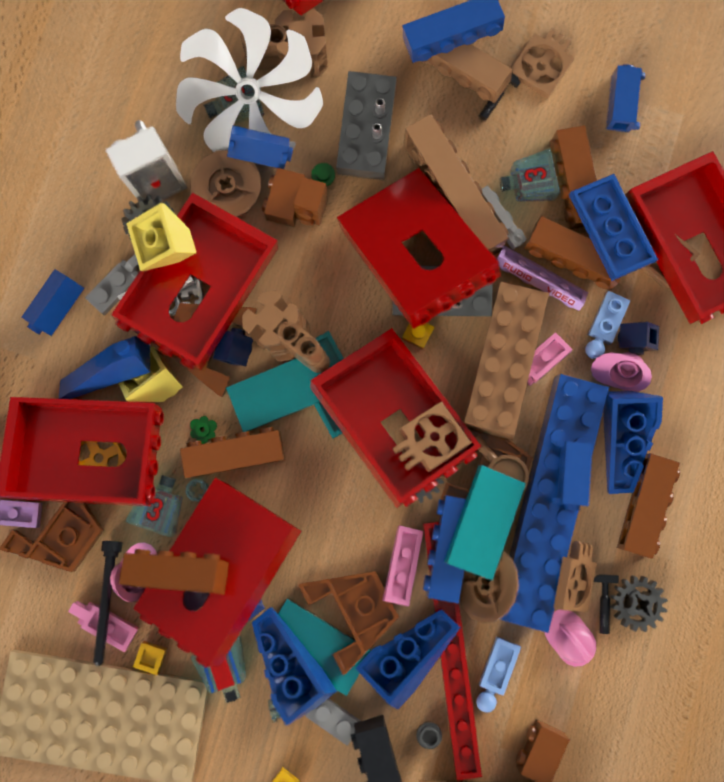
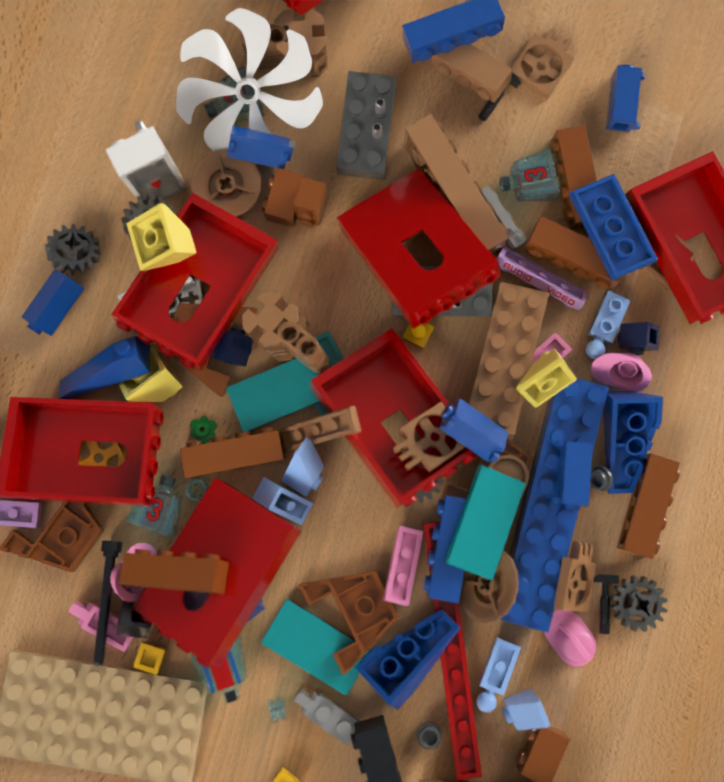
(60, 246): none -> dark grey gear
(116, 282): light grey hinge -> none
(130, 624): none -> black panel
(282, 501): none -> light blue slope
(293, 673): blue wedge -> none
(304, 469): none -> light blue slope
(321, 428): none -> medium nougat tile
(323, 173): green plate -> none
(473, 430): none -> blue brick
(525, 711): none -> light blue slope
(545, 378): none -> light yellow slope
(601, 478): none -> dark grey plate

